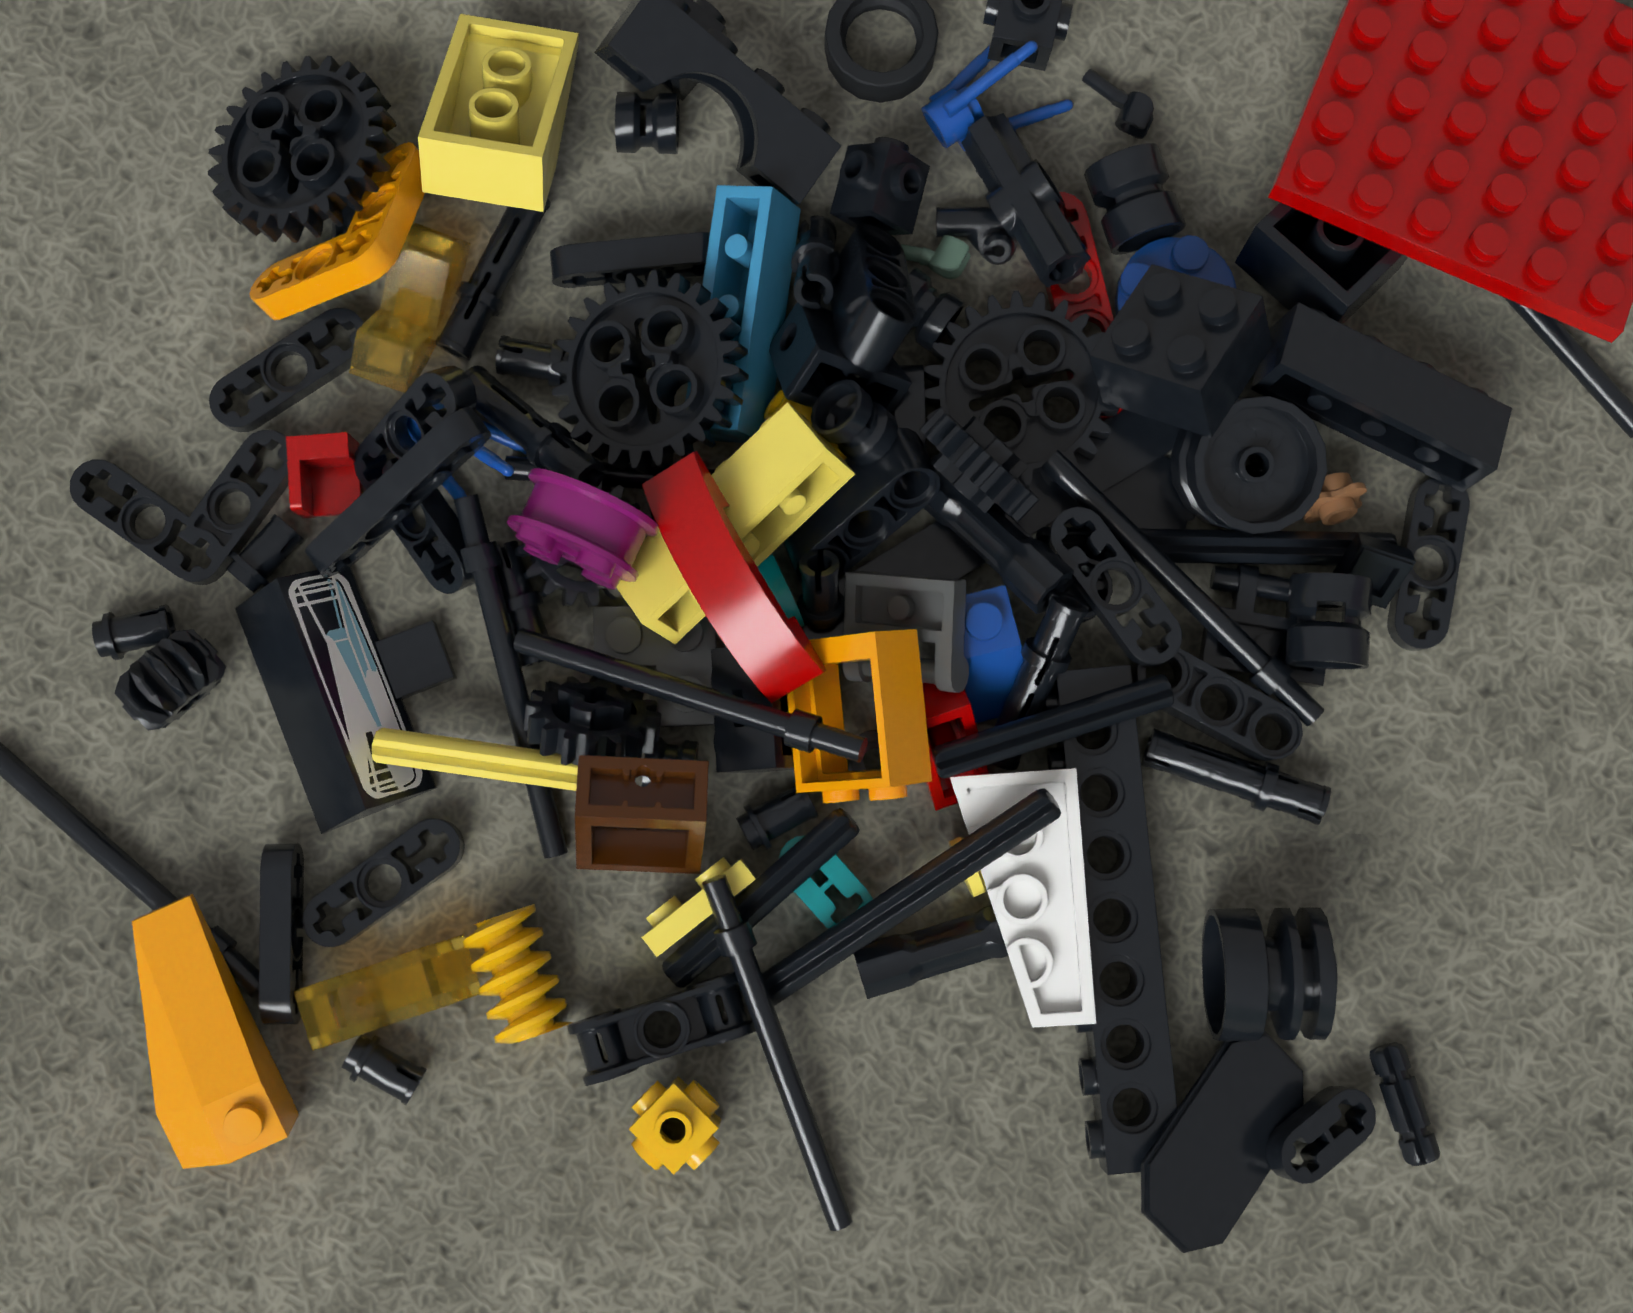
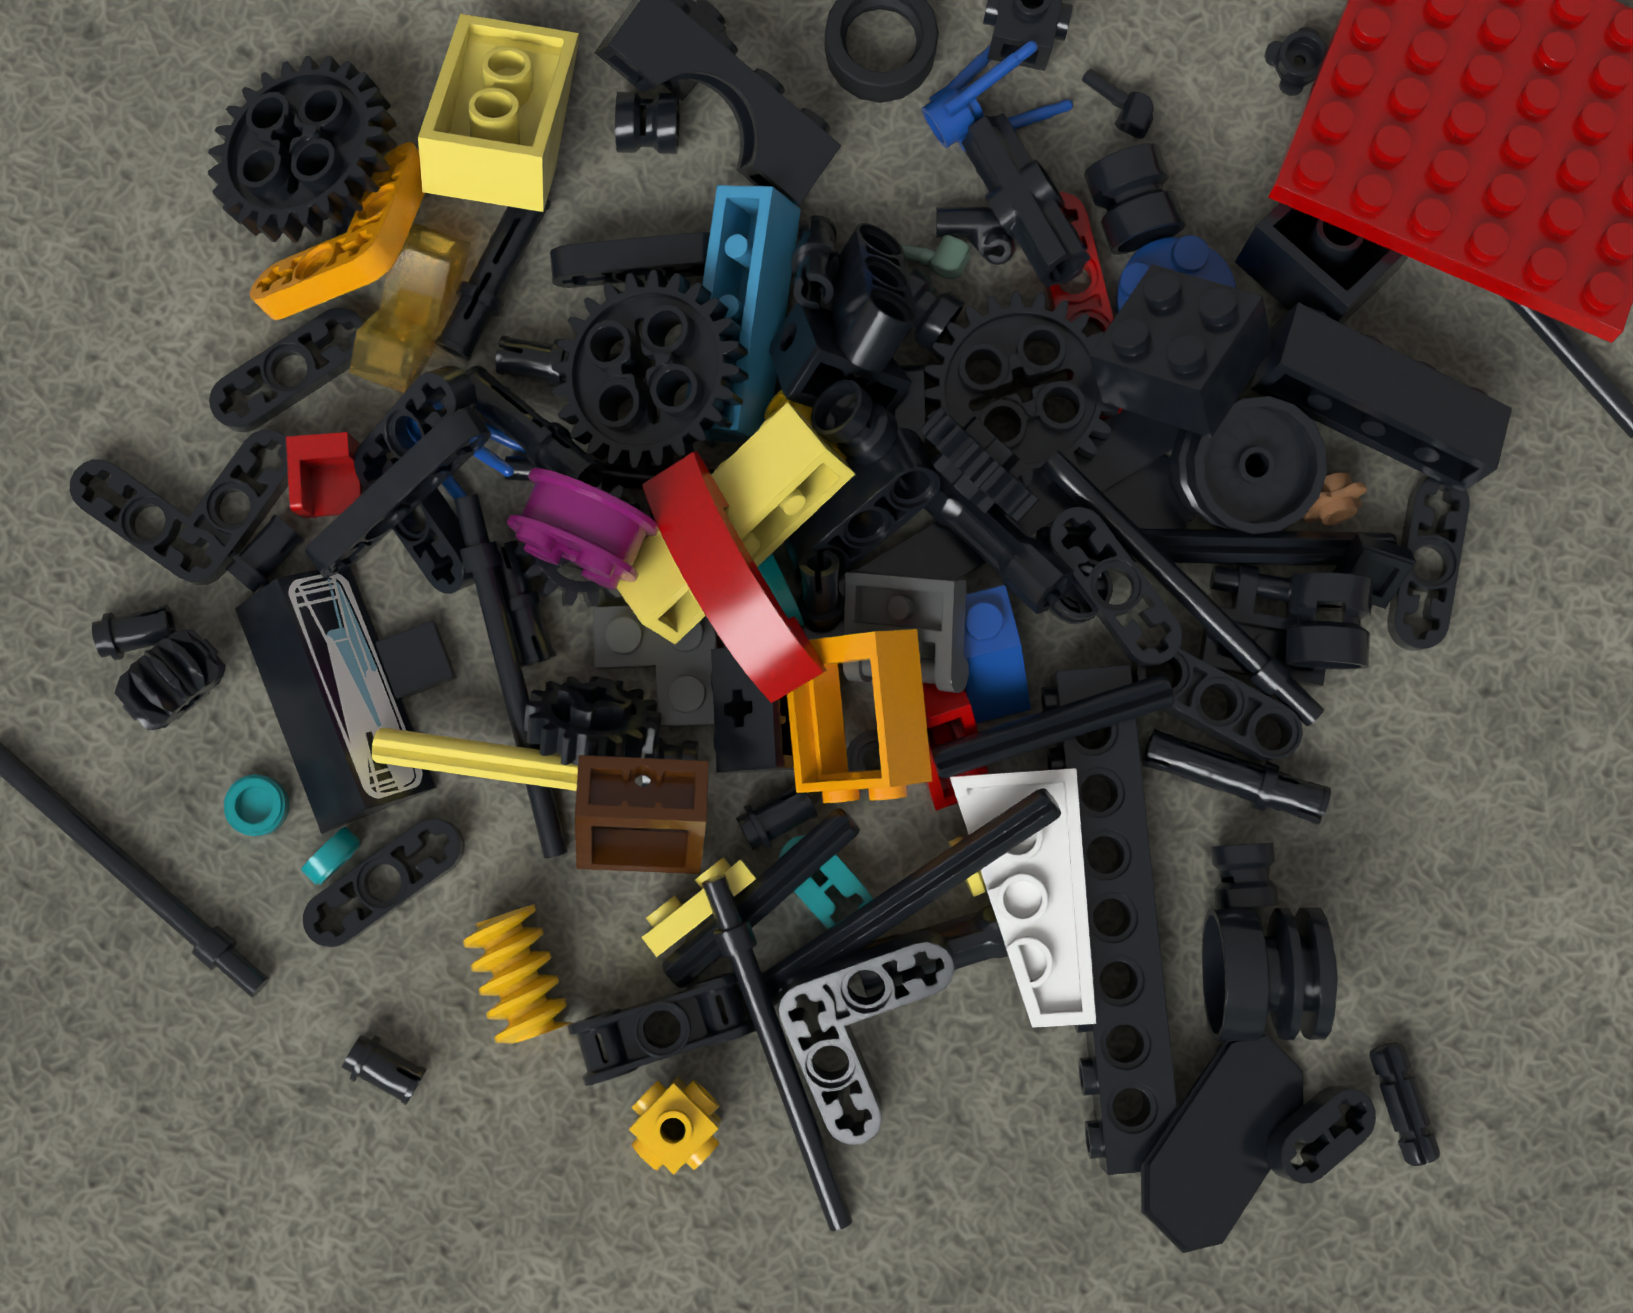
(205, 1053): light orange wedge -> none
(256, 805): none -> teal tile
(278, 941): black beam -> none
(331, 856): none -> teal tile
(387, 992): clear yellow brick -> none
(799, 729): black bar -> none
(843, 1007): none -> beam
(880, 186): black brick -> none
(1044, 659): black pin -> none
(1244, 875): none -> black wheel
(1304, 44): none -> black plate

